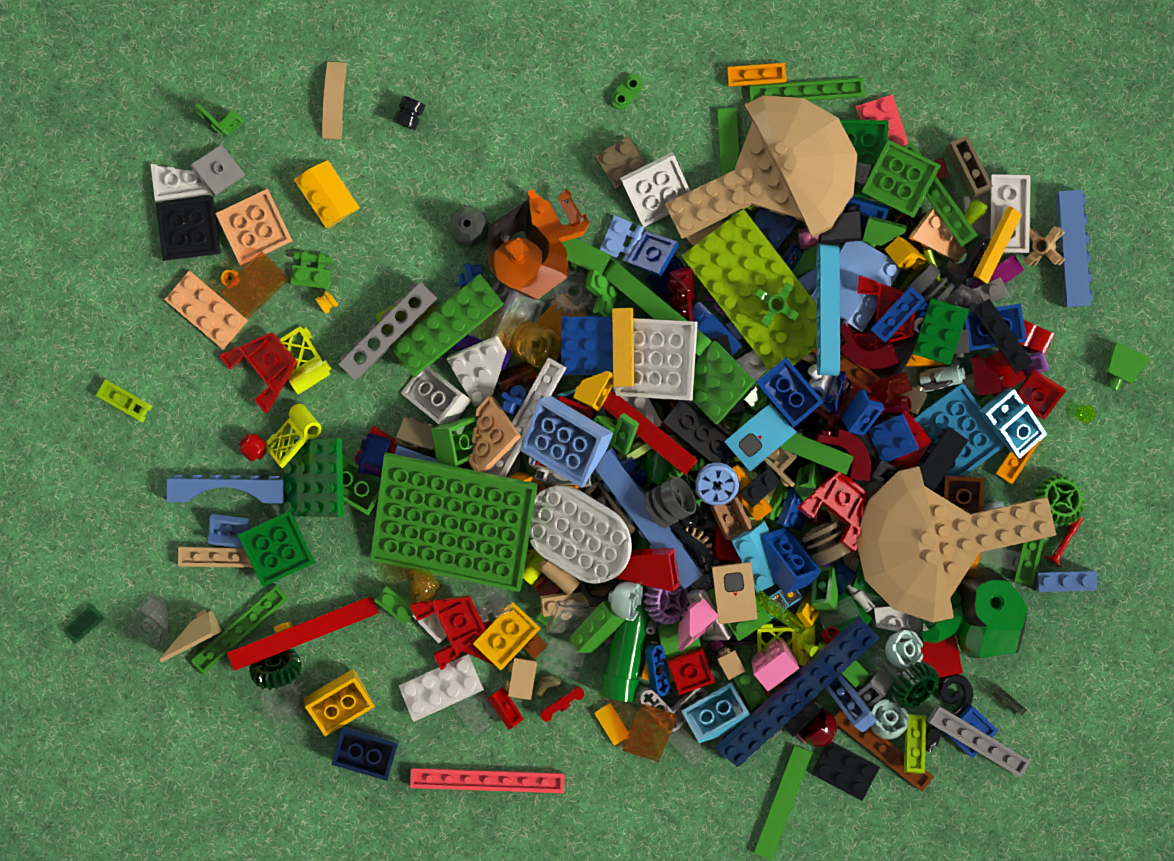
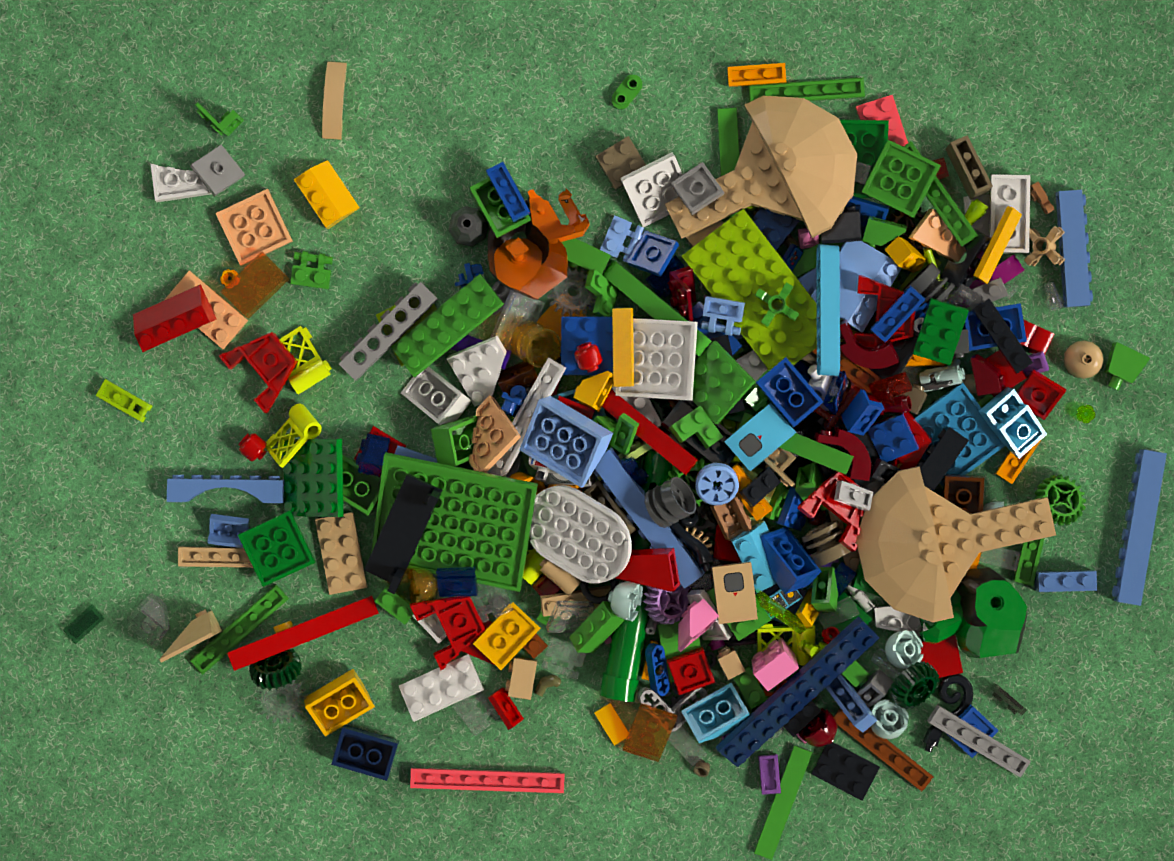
(172, 318): none -> red slope
(188, 228): black plate -> none
(326, 302): yellow wheel -> none
(341, 553): none -> tan plate
(403, 531): none -> black bracket
(409, 113): black wheel -> none
(416, 436): dark tan brick -> none
(457, 582): none -> clear blue plate
(493, 208): none -> bright green slope
(508, 191): none -> blue plate
(562, 703): red plate -> none
(588, 356): none -> red head
(696, 423): none -> bright green plate
(697, 188): none -> light grey plate
(702, 768): none -> dark tan hinge
(722, 309): none -> light blue plate
(769, 774): none -> medium lavender plate
(853, 495): none -> light grey plate
(915, 744): lime plate -> none
(1037, 193): none -> medium nougat plate
(1053, 298): none -> clear cone
(1055, 557): red piece -> none
(1075, 357): none -> tan cylinder
(1139, 527): none -> medium blue brick

